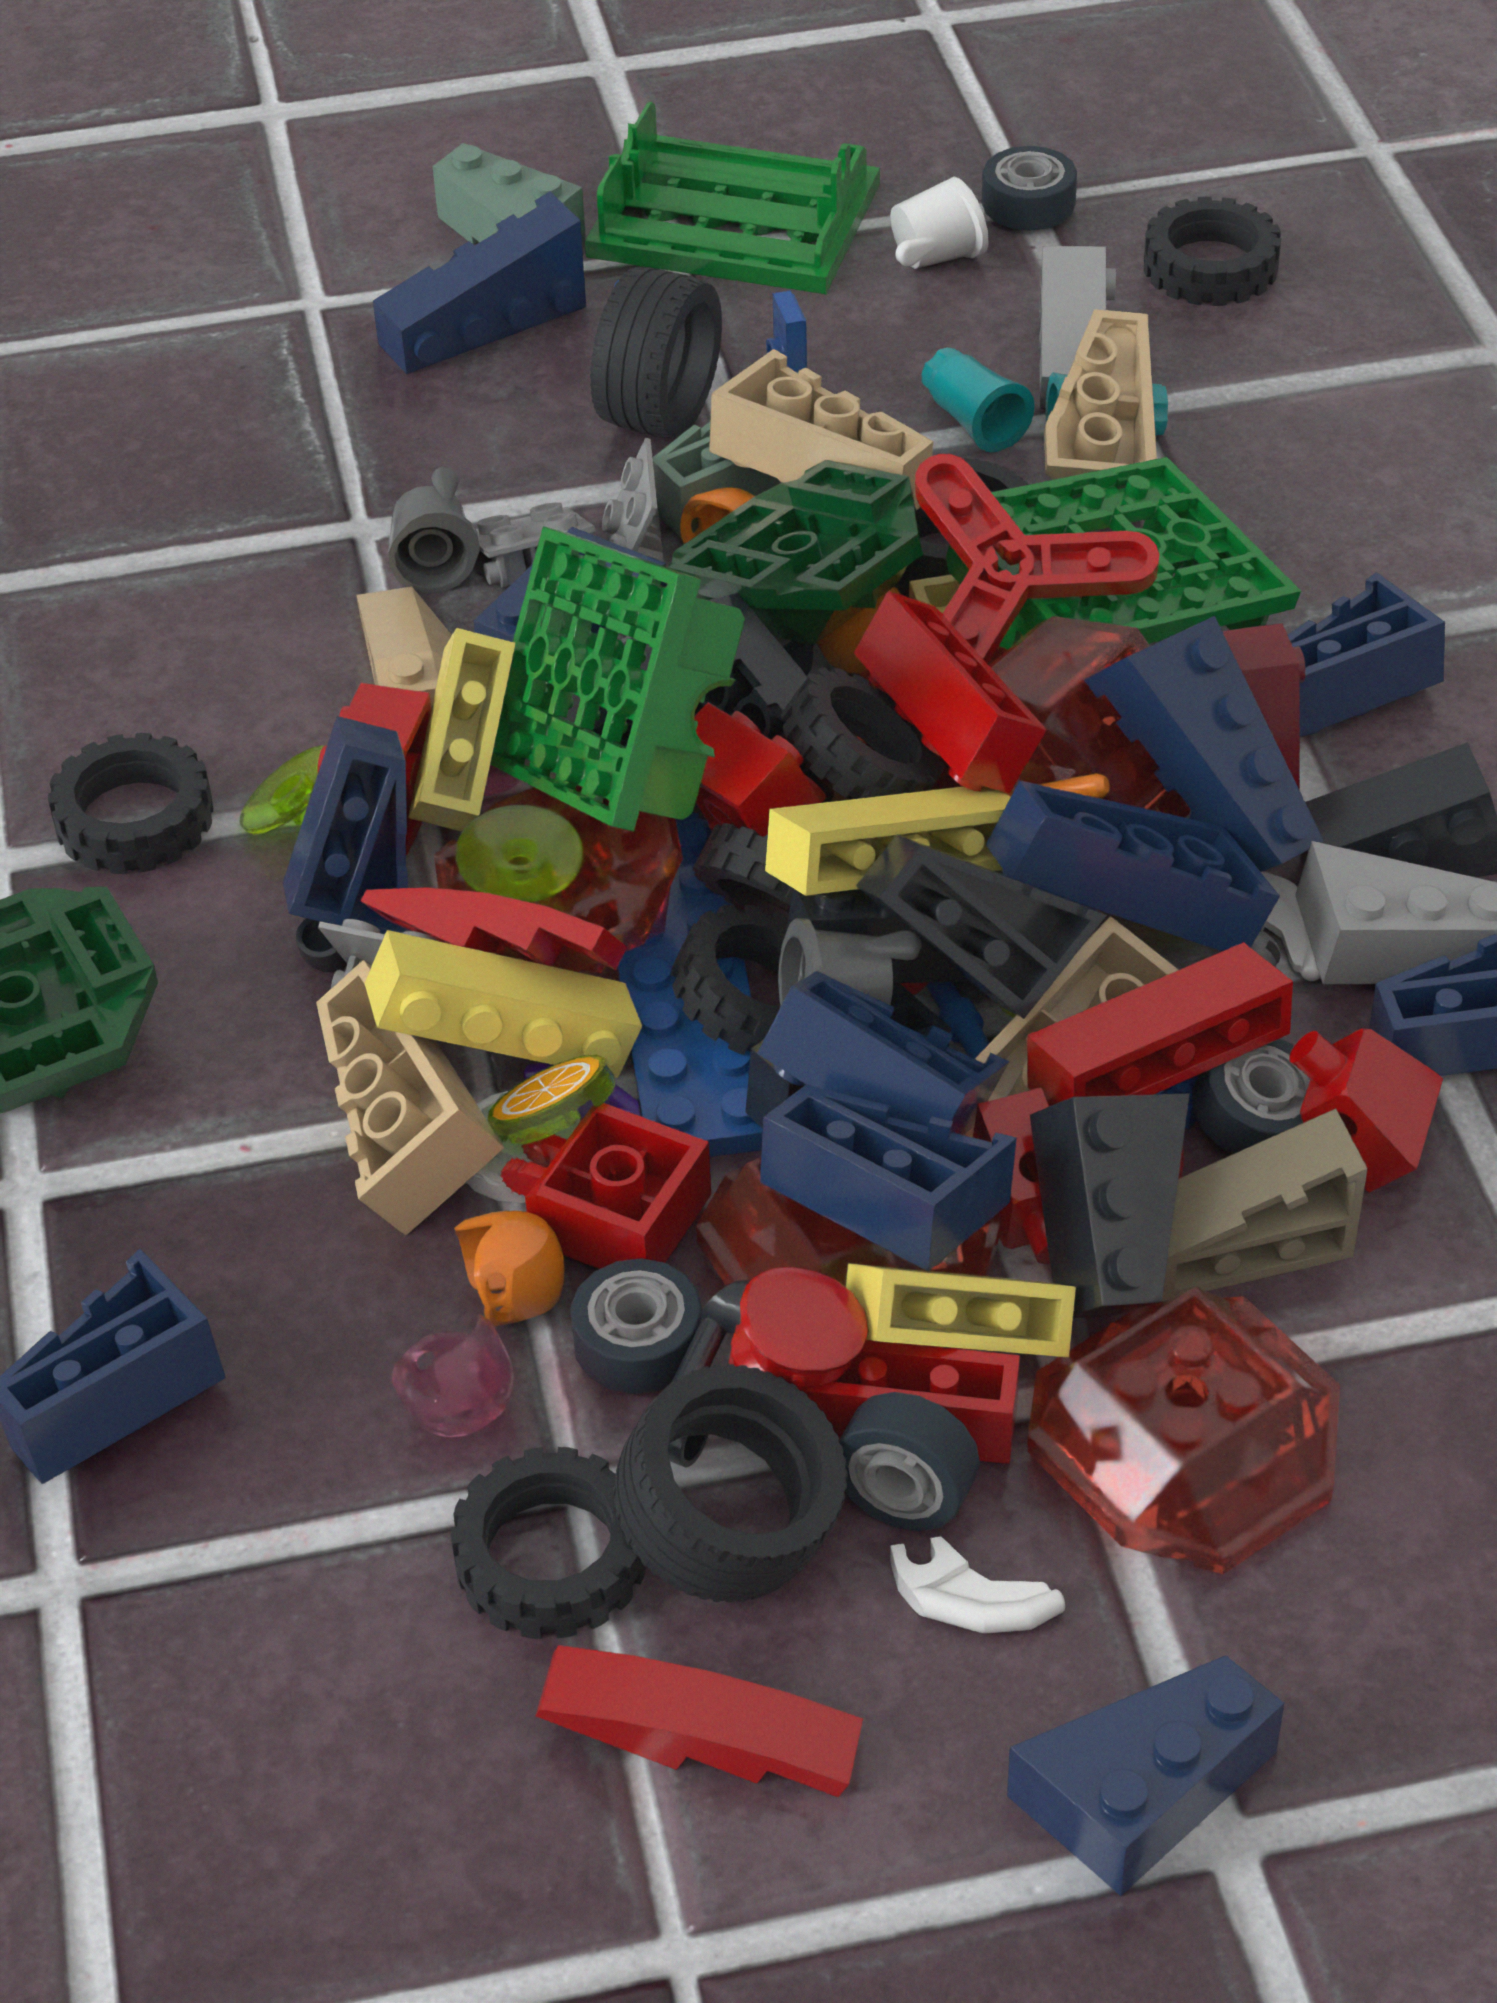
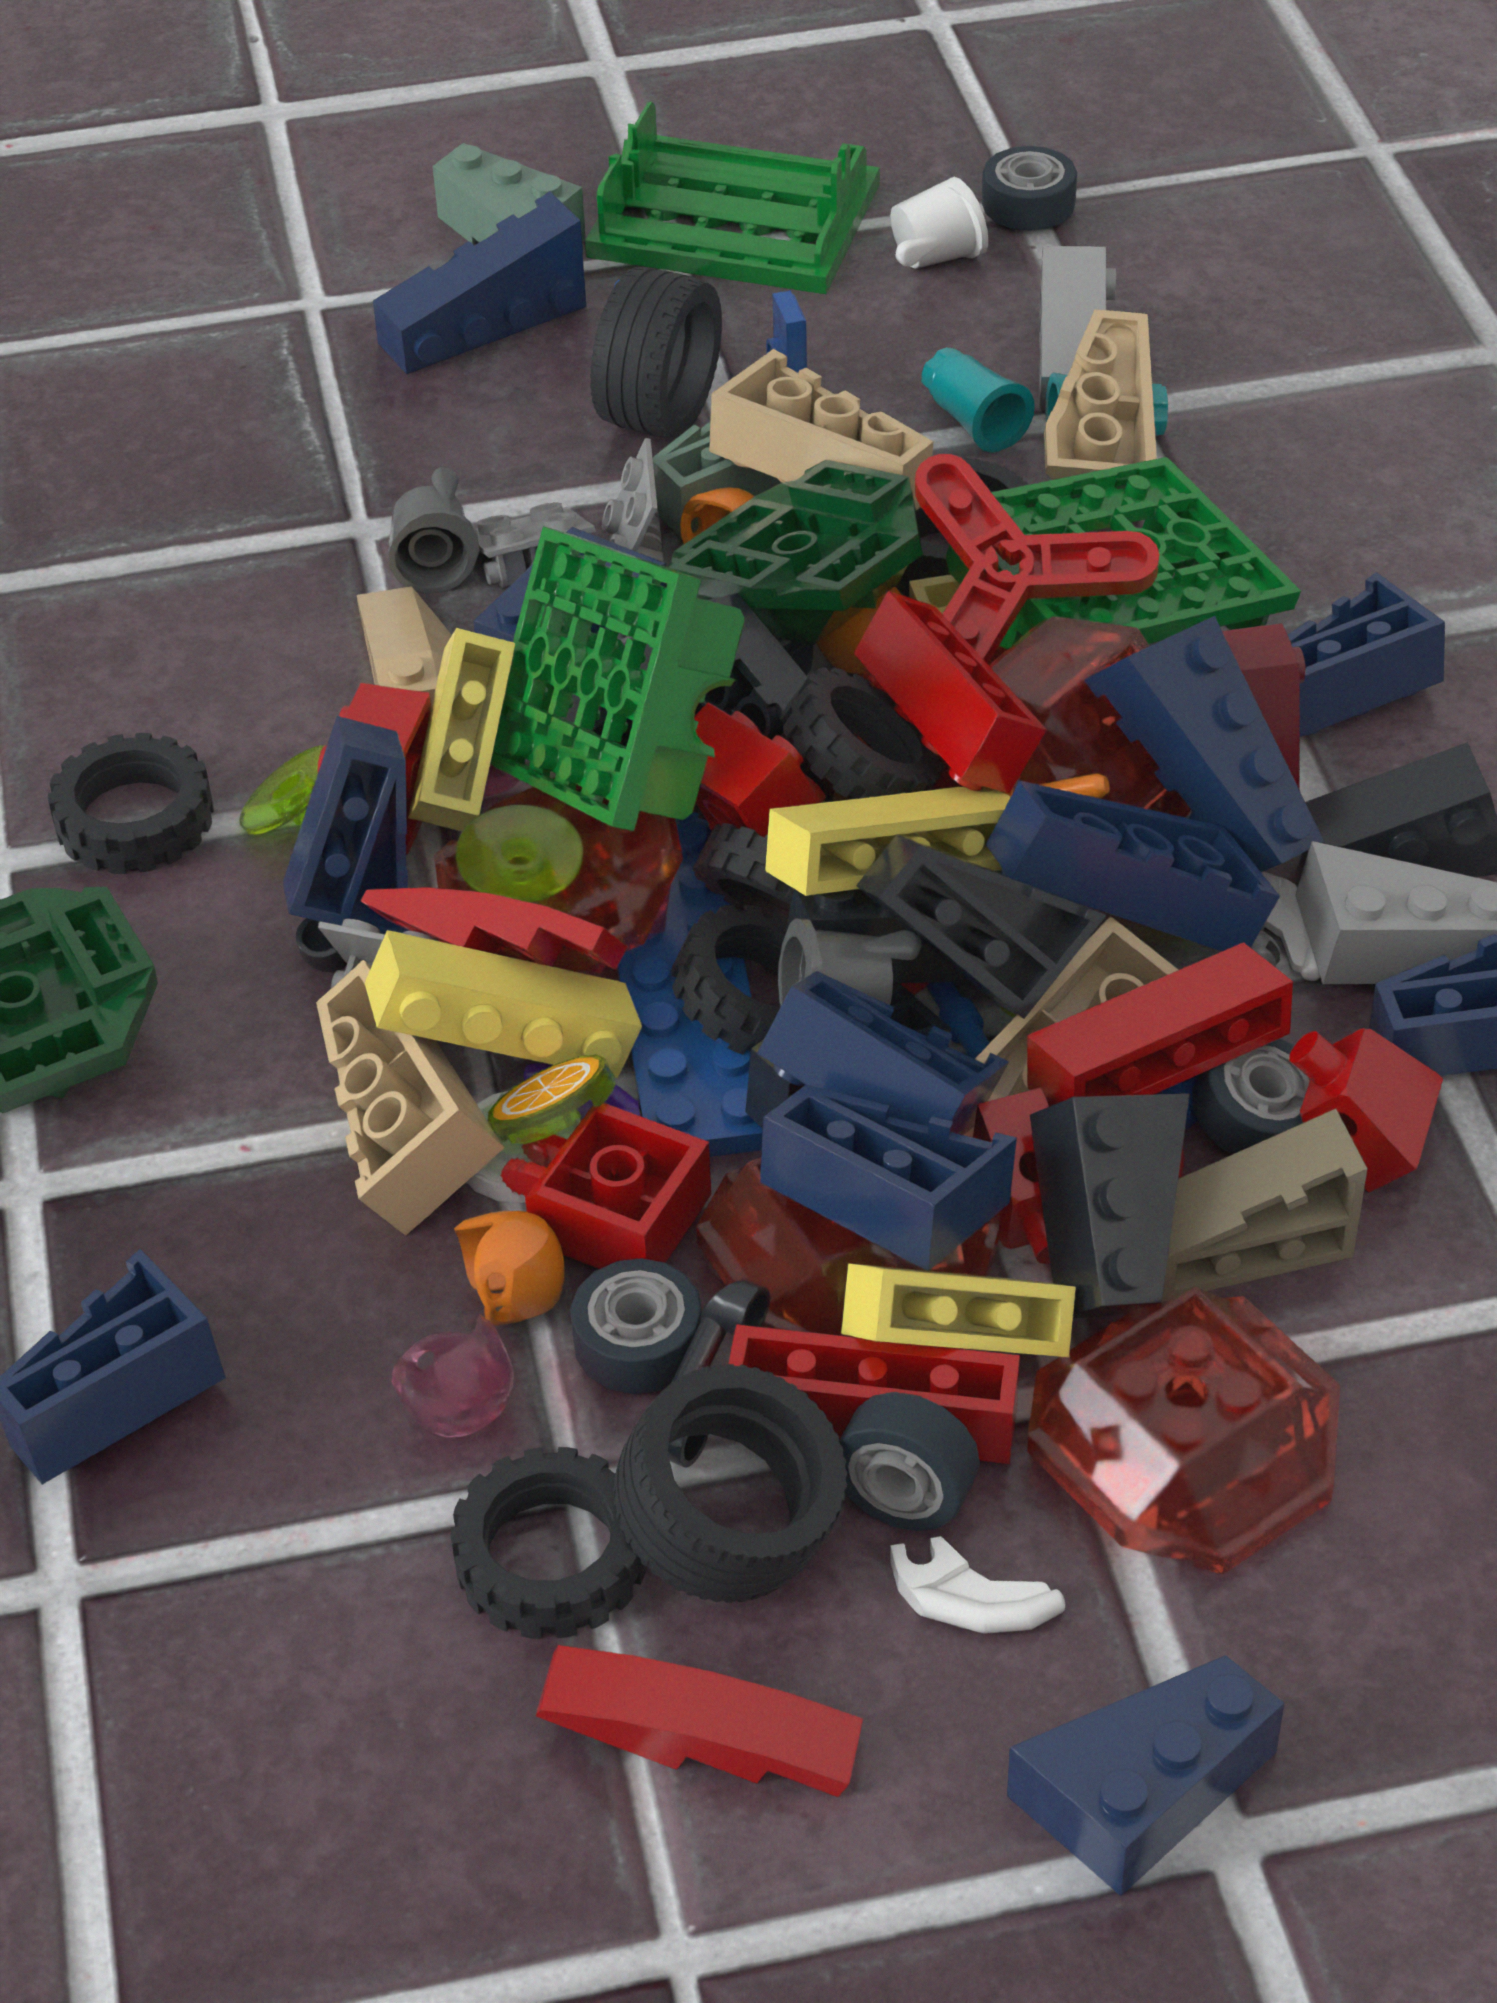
(799, 1326): red piece -> none
(1211, 279): black tyre -> none

